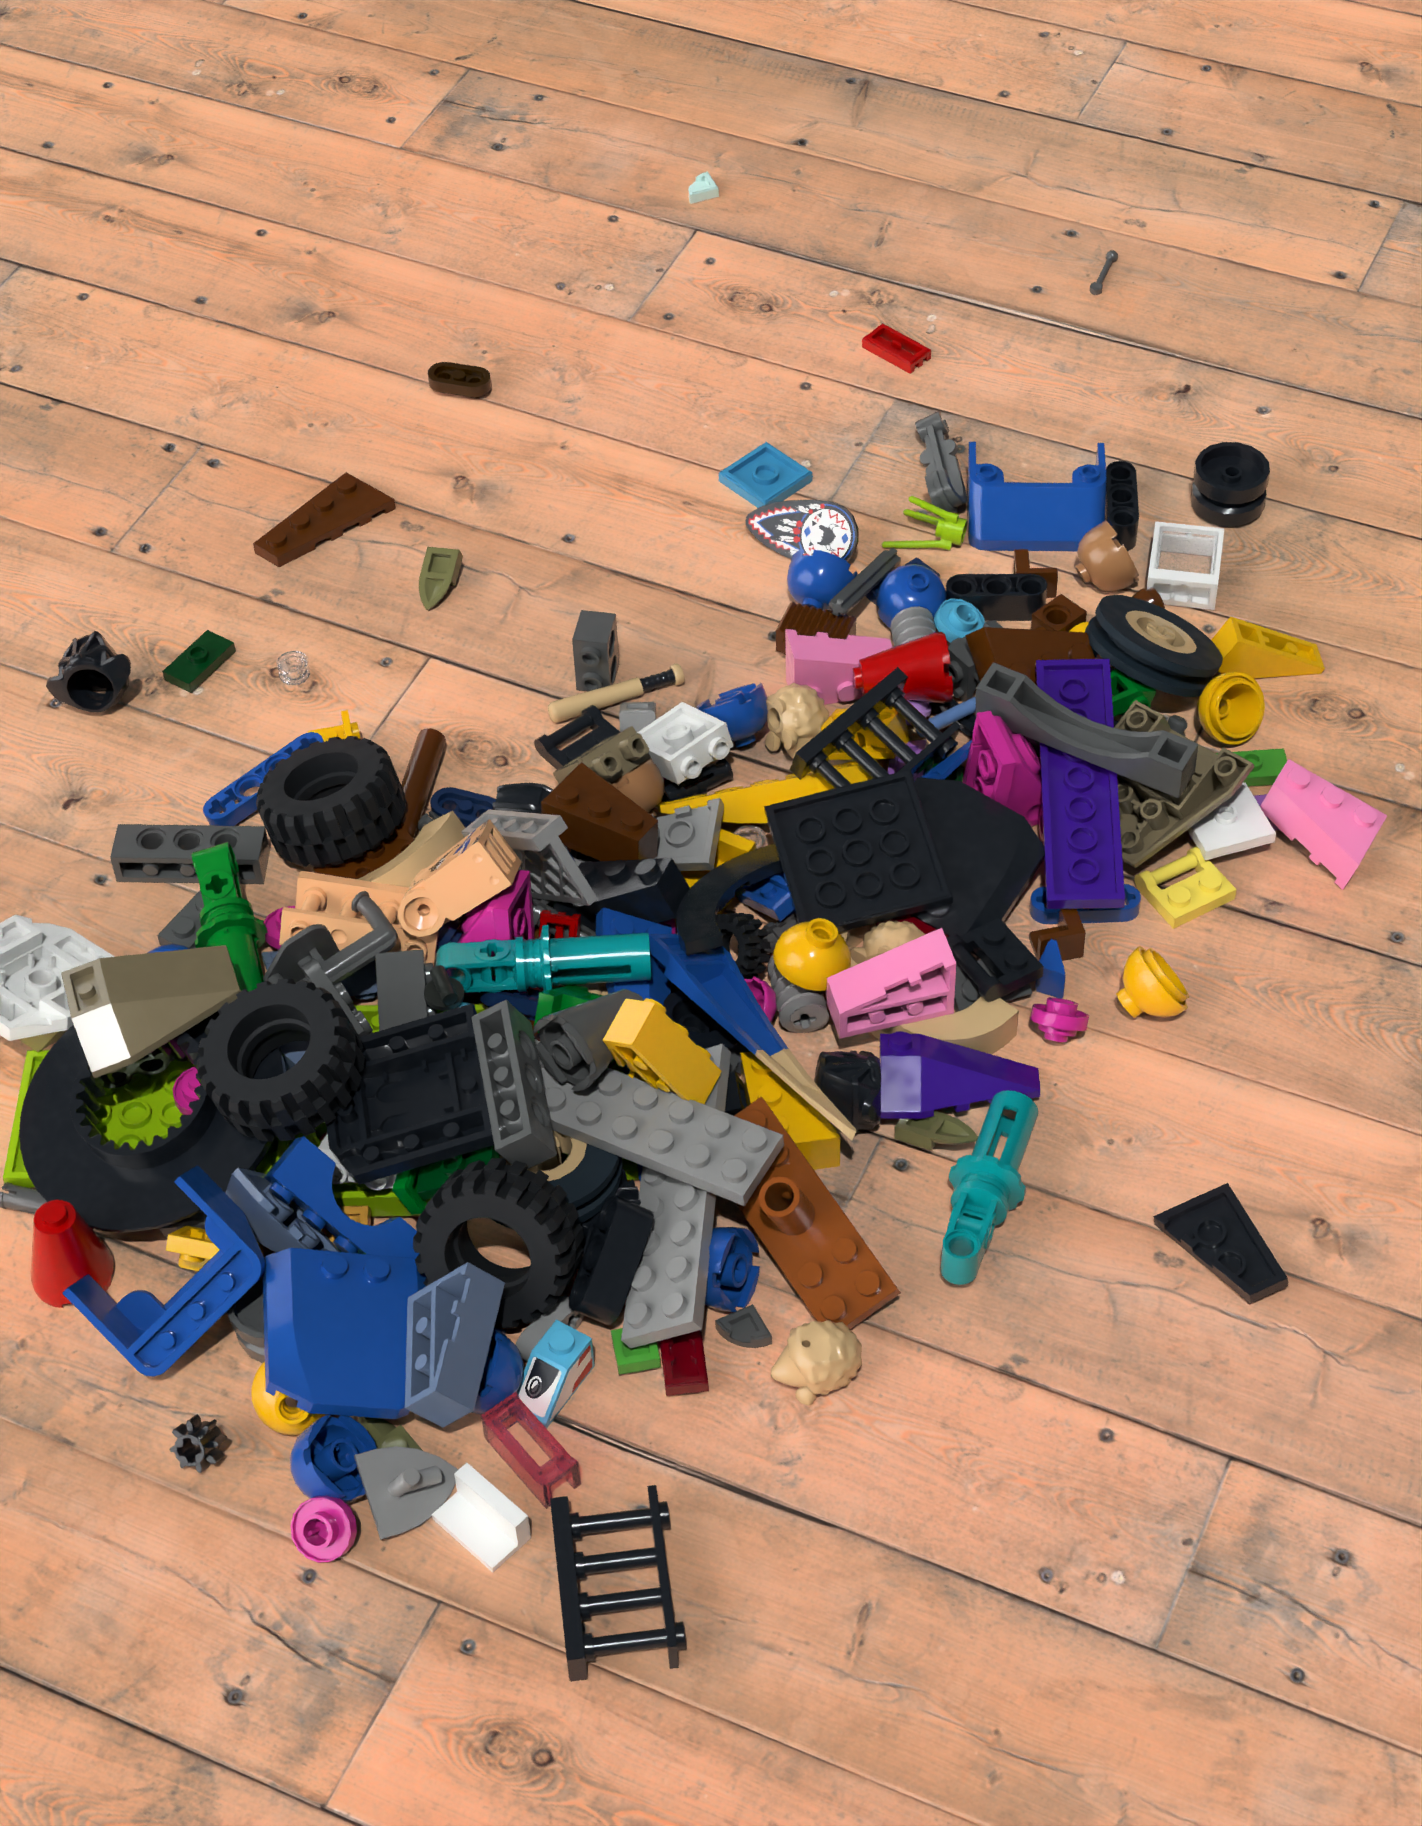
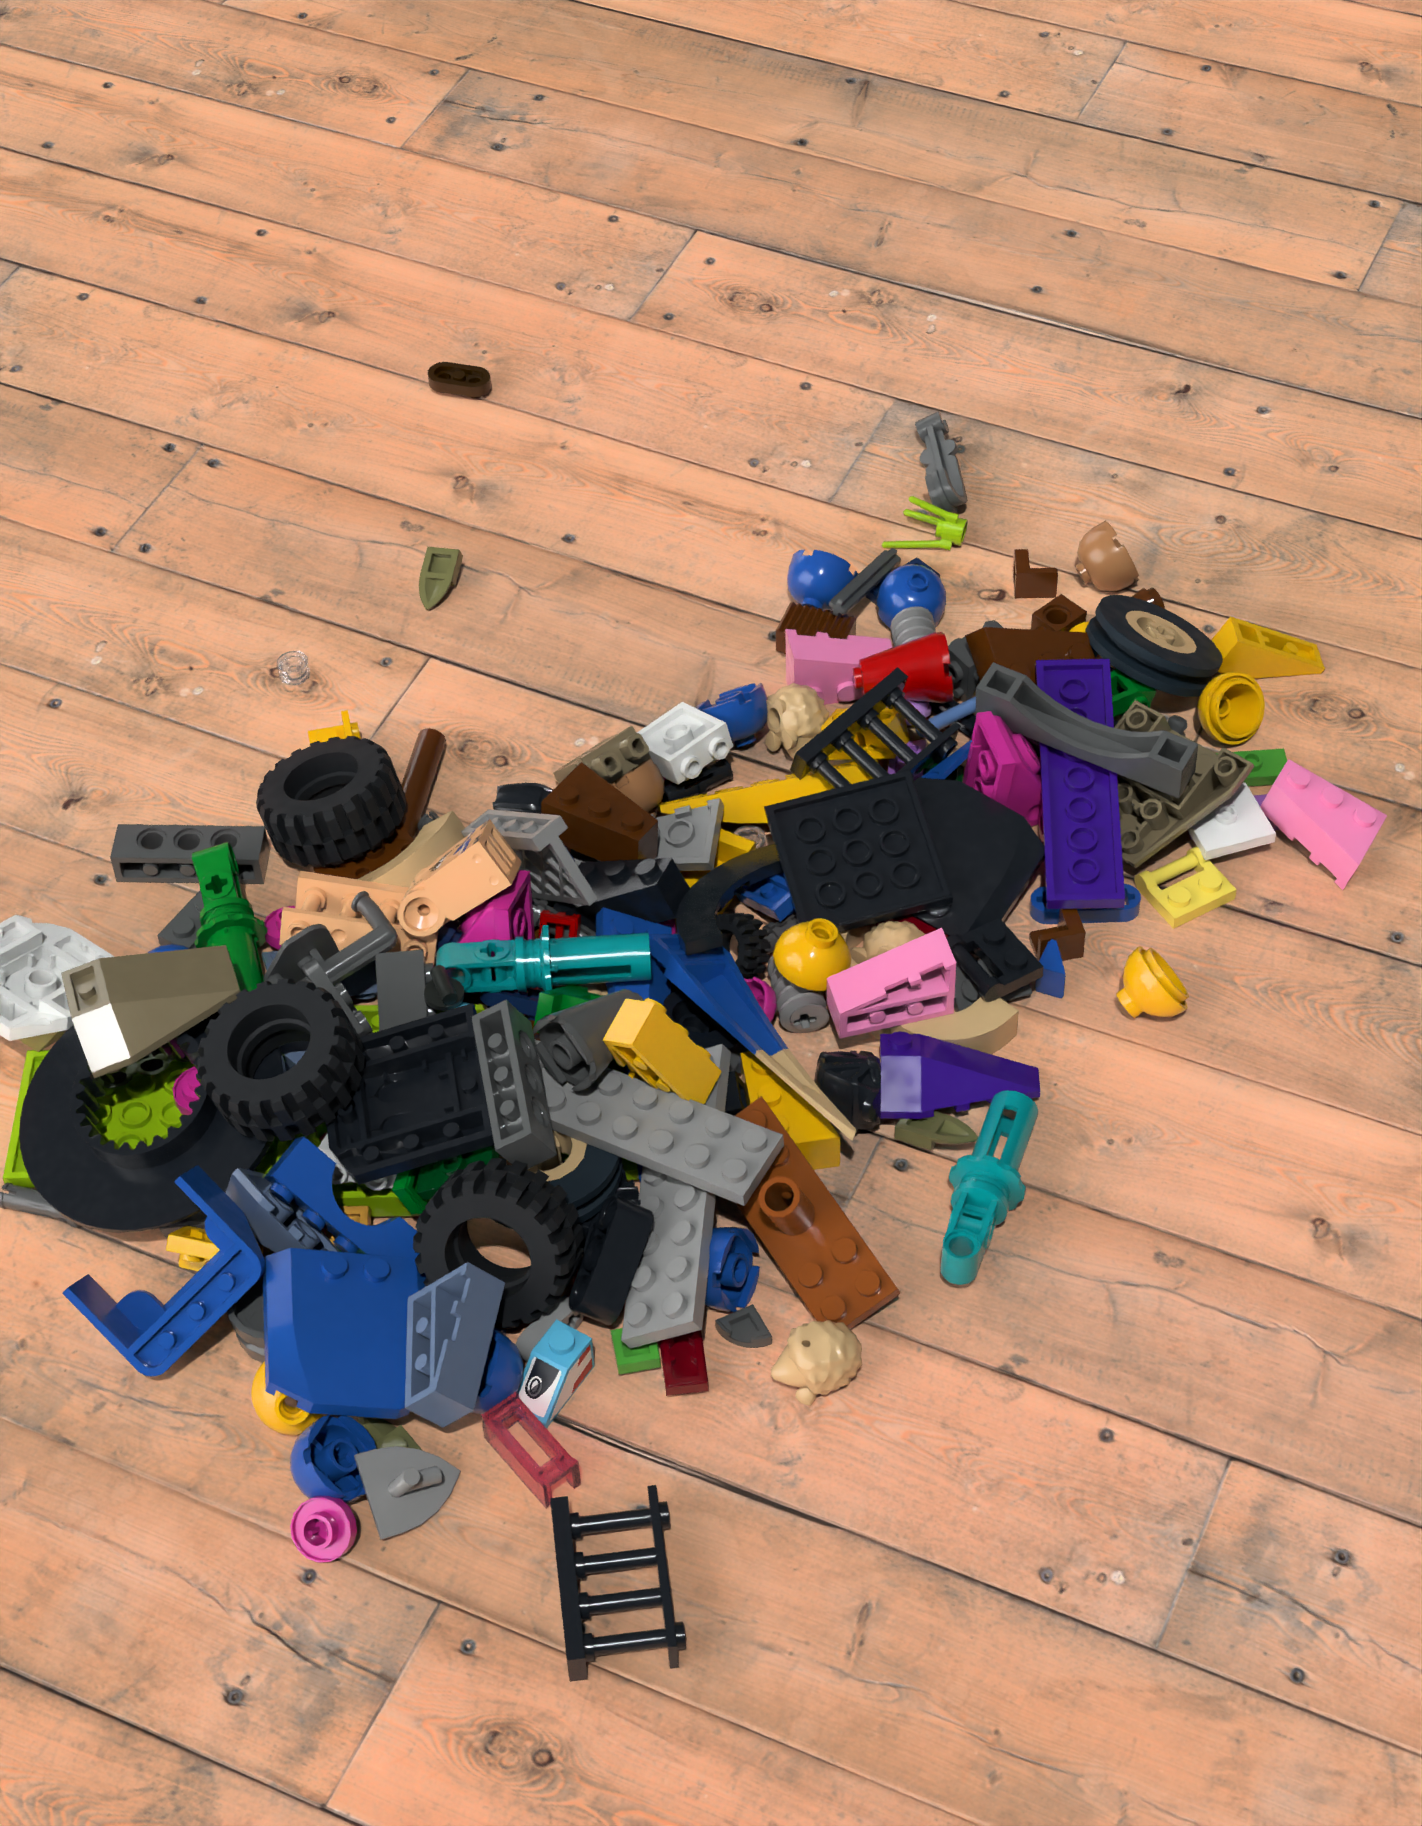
(65, 1252): red cone -> none
(89, 667): black piece -> none
(198, 1443): black gear -> none
(199, 661): dark green plate -> none
(225, 798): blue beam -> none
(323, 518): reddish brown wing -> none
(465, 804): dark blue plate -> none
(483, 1519): white panel -> none
(574, 705): tan piece -> none
(590, 717): black plate -> none
(595, 650): dark grey brick -> none
(636, 715): light grey slope -> none
(703, 188): light aqua tile -> none
(765, 476): dark azure tile -> none
(806, 527): shield -> none
(891, 347): red tile -> none
(957, 619): medium azure plate -> none
(1000, 595): black beam -> none
(1033, 514): blue windscreen -> none
(1059, 1019): dark pink plate -> none
(1096, 287): dark grey hinge -> none
(1122, 502): black beam -> none
(1186, 564): white window -> none
(1225, 1241): black wing -> none
(1230, 484): black wheel -> none

